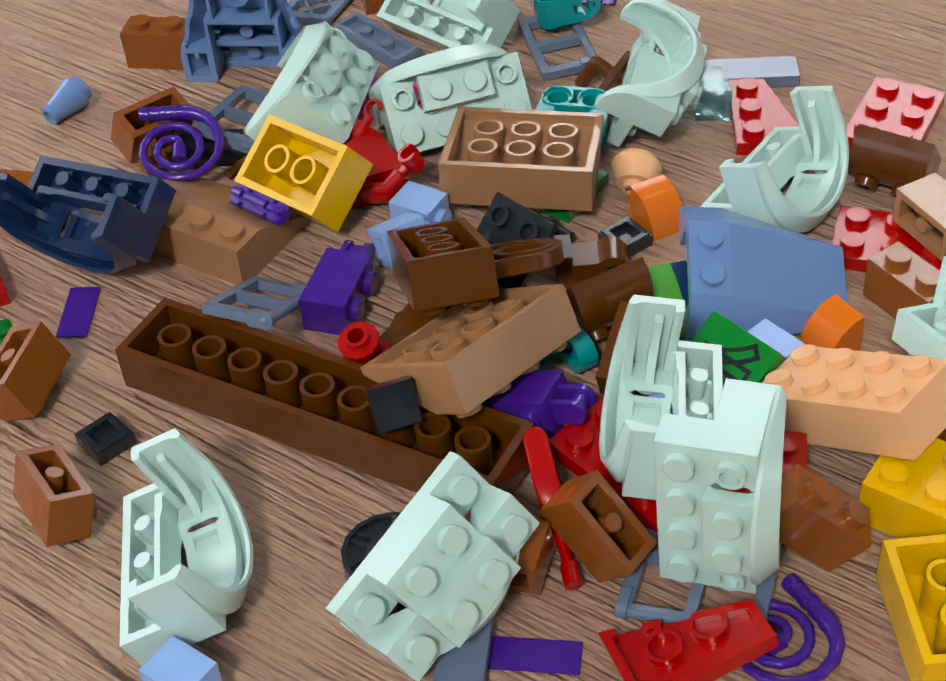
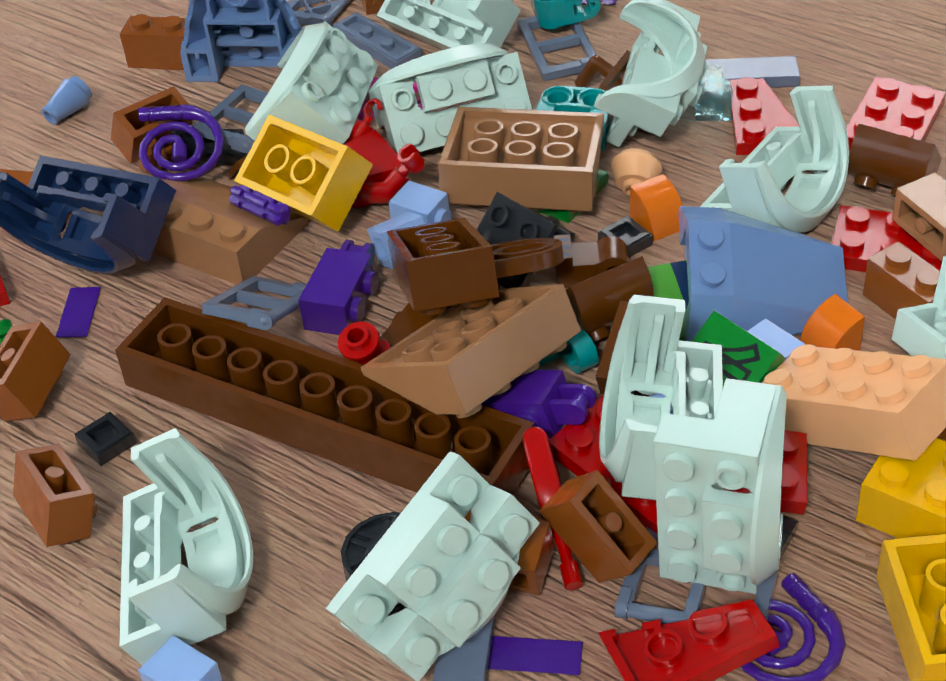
(393, 404): black tile -> none
(821, 519): dark orange brick -> none

